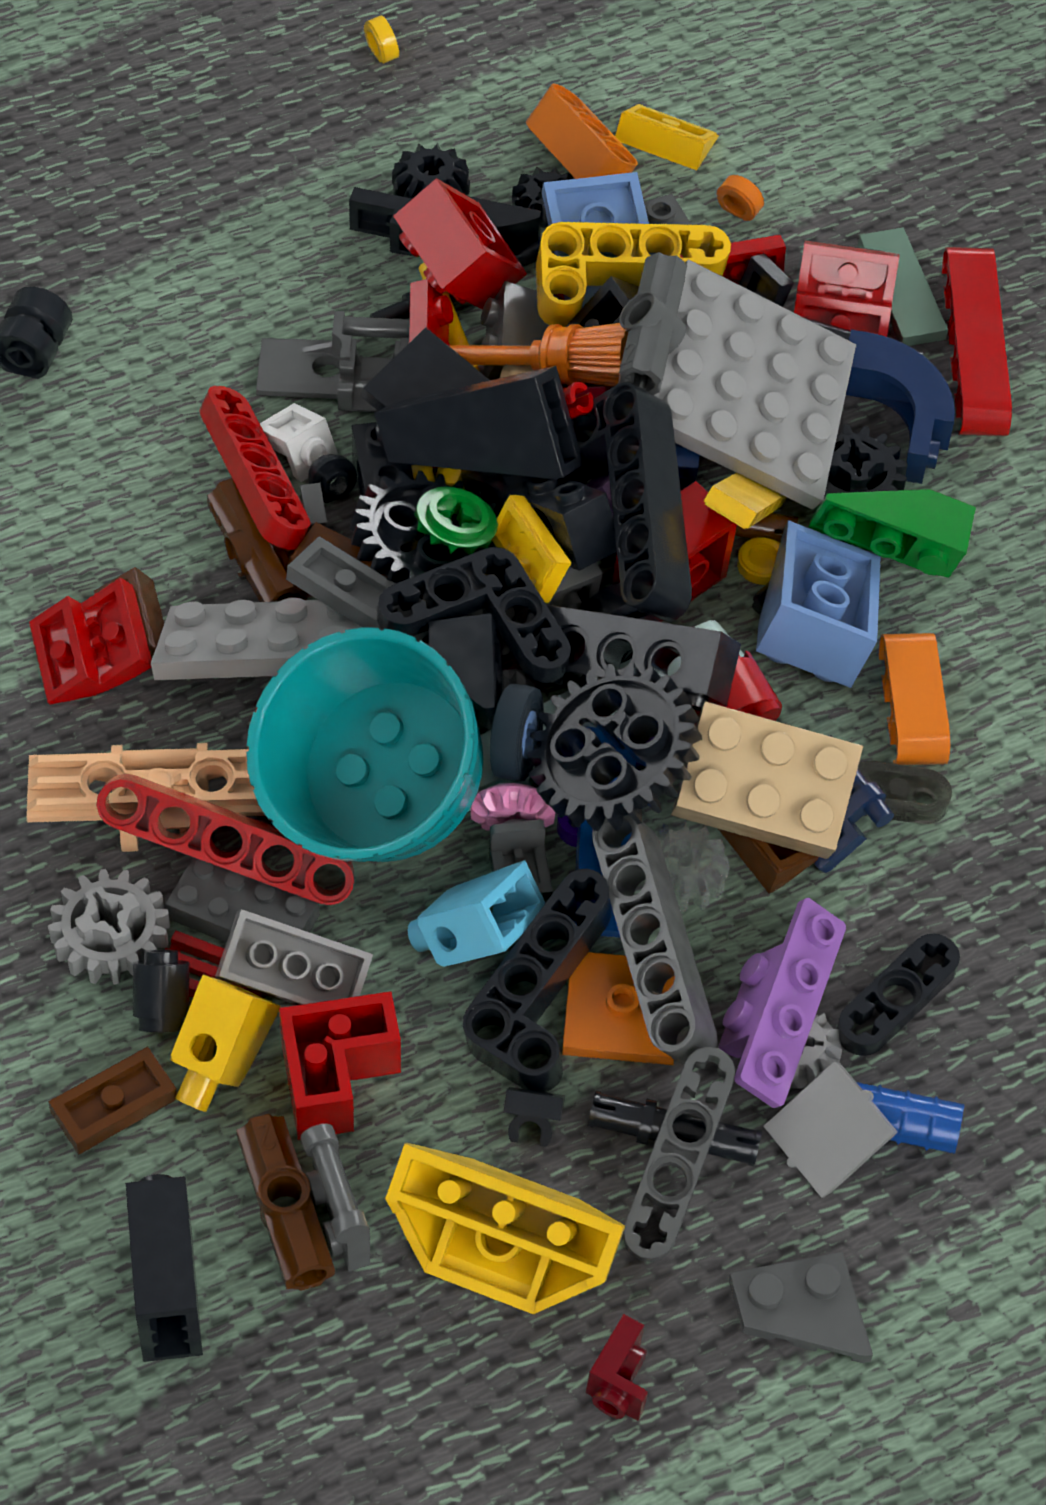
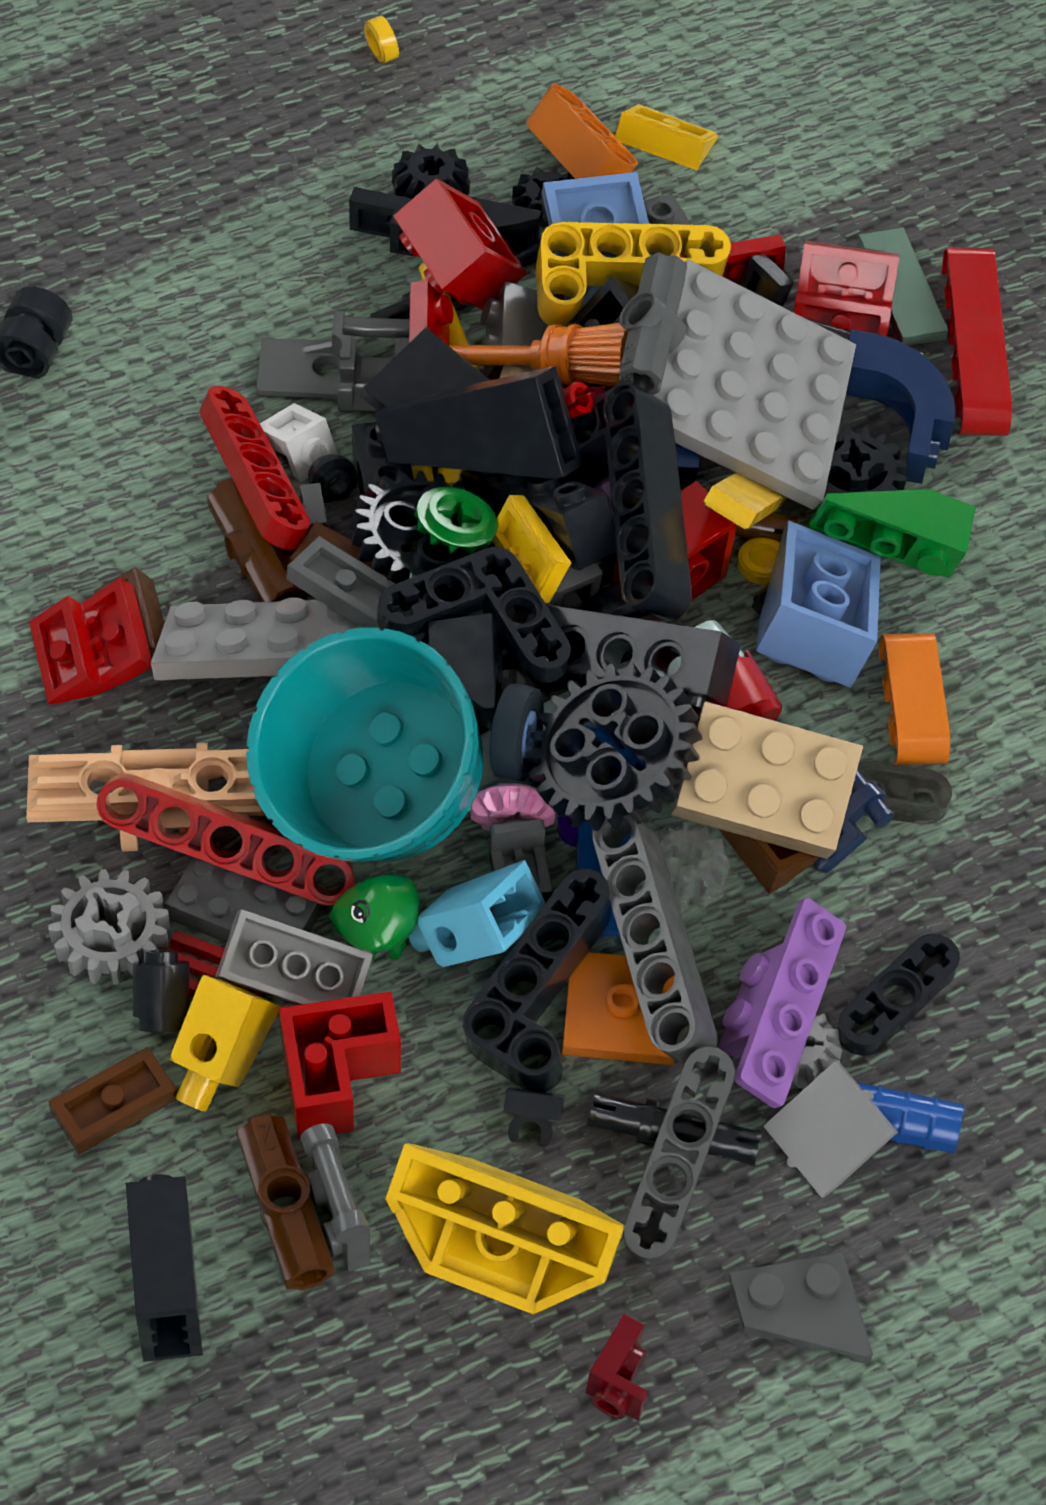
(378, 914): none -> green piece
(740, 197): orange tile -> none

